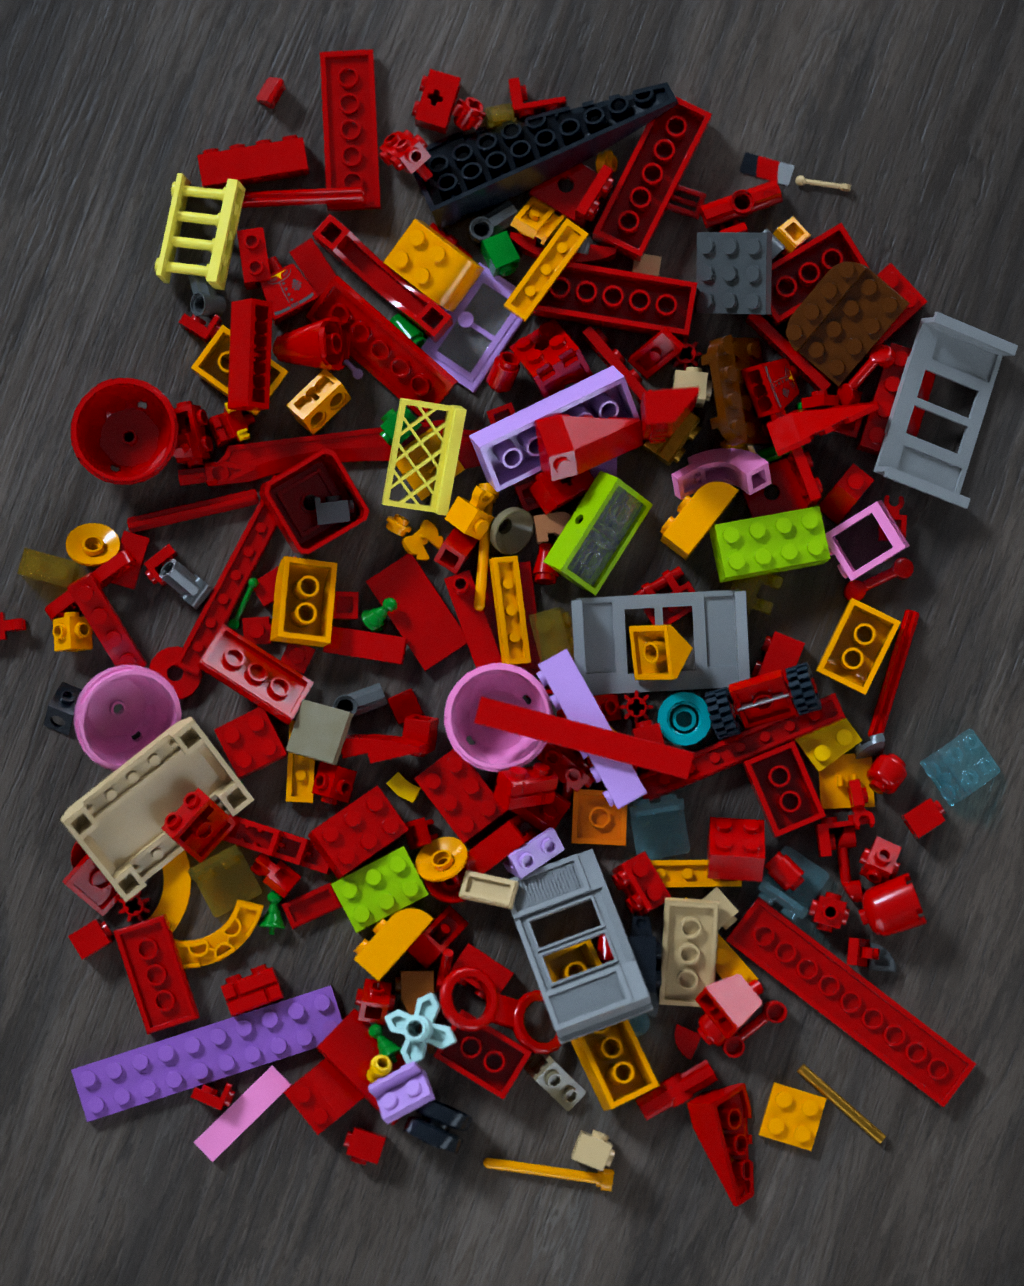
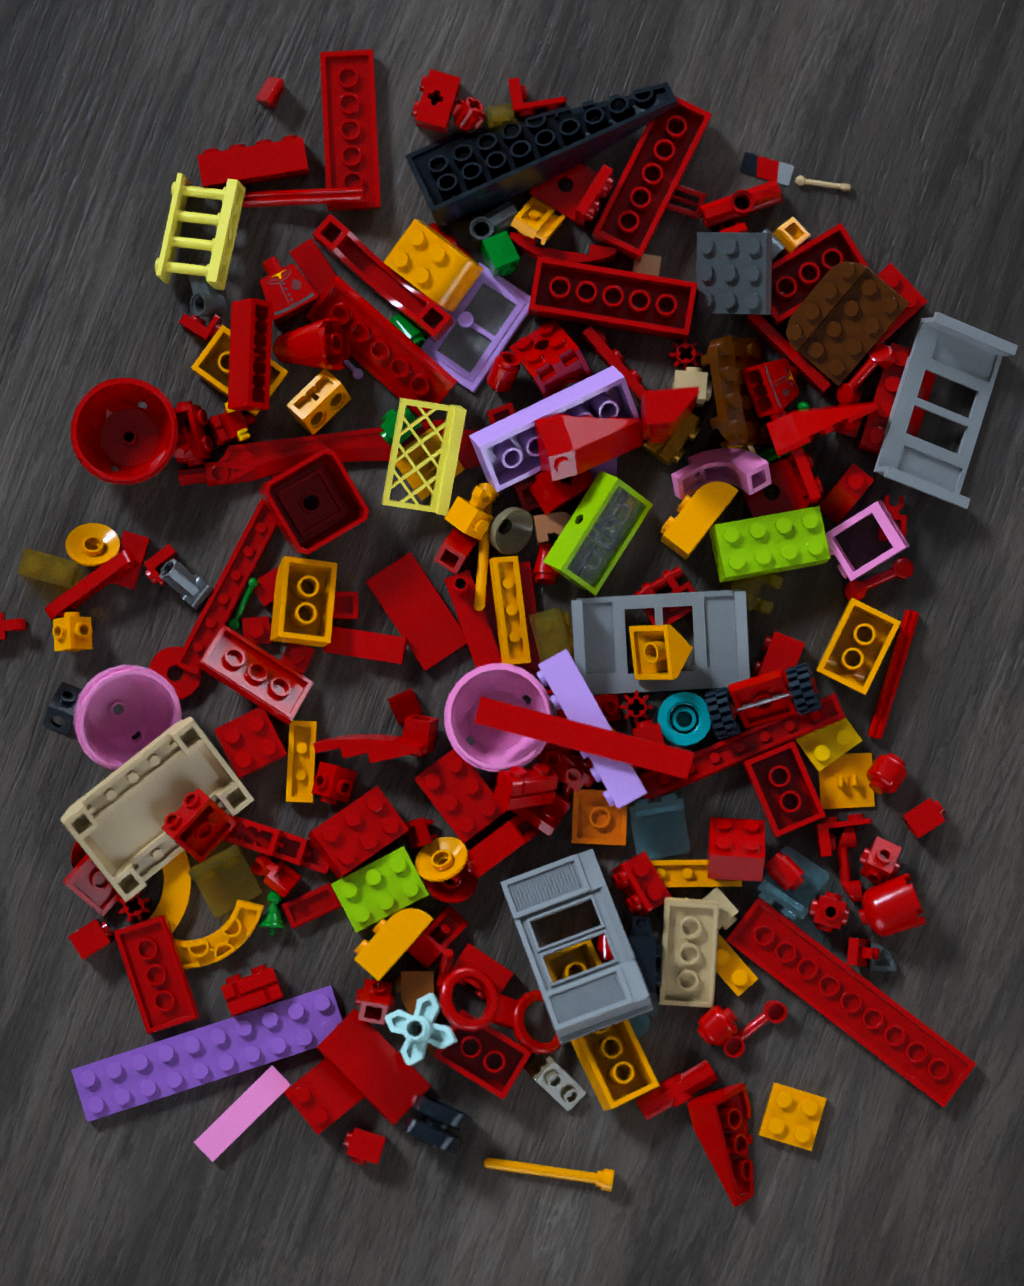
(105, 622): red plate -> none
(192, 510): red axle -> none
(209, 1096): red bracket -> none
(253, 256): red bracket -> none
(319, 732): dark tan tile -> none
(334, 510): dark grey brick -> none
(364, 699): dark grey piece -> none
(375, 618): green piece -> none
(379, 1067): yellow pin -> none
(384, 1045): green piece -> none
(398, 525): light orange plate -> none
(402, 1091): lavender bracket -> none
(403, 788): yellow piece -> none
(406, 153): red brick -> none
(415, 544): light orange piece -> none
(489, 889): tan tile -> none
(534, 853): lavender bracket -> none
(546, 270): light orange plate -> none
(593, 1150): tan brick -> none
(608, 159): light orange plate -> none
(656, 353): red plate -> none
(686, 1040): red tile -> none
(730, 1002): torso -> none
(819, 399): red plate -> none
(841, 1103): pearl gold bar -> none
(858, 797): red plate -> none
(871, 748): dark grey tile -> none
(960, 767): clear light blue bracket -> none

